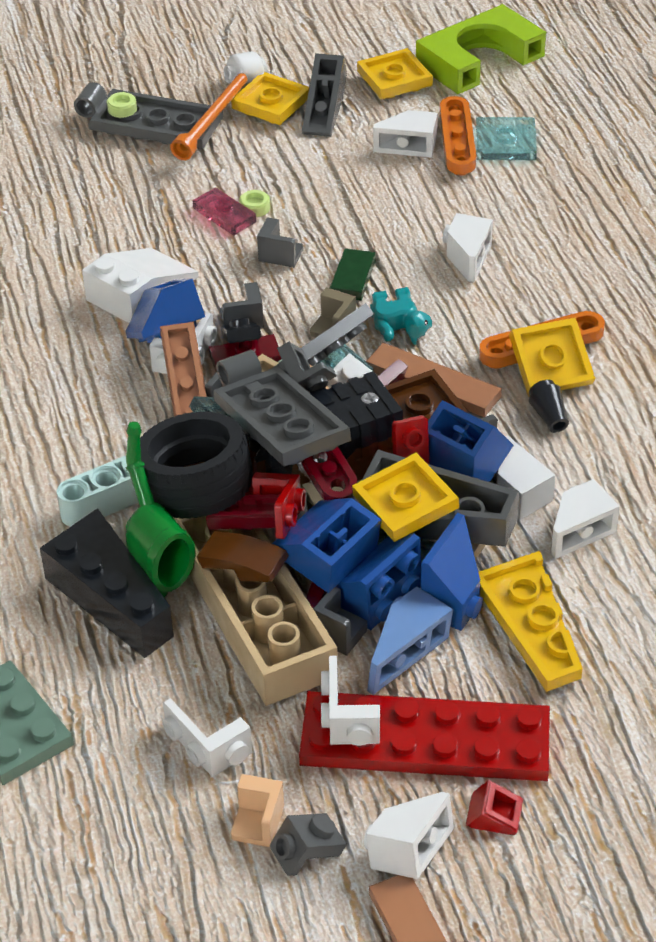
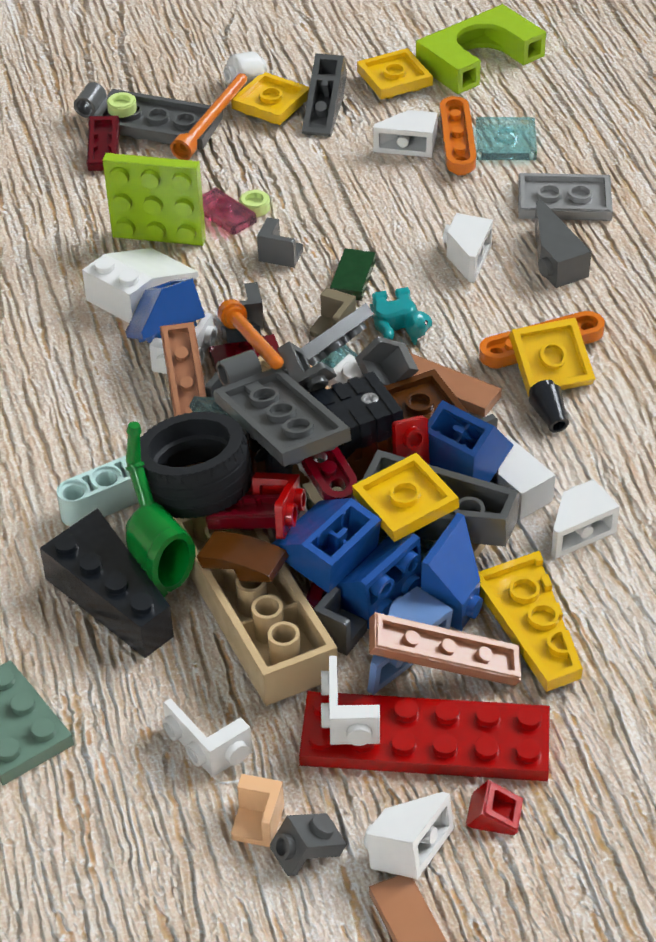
(102, 139): none -> dark red plate
(155, 199): none -> lime plate
(233, 316): none -> orange piece
(388, 360): none -> dark grey panel
(444, 649): none -> nougat tile
(560, 252): none -> dark grey slope
(566, 195): none -> light grey tile

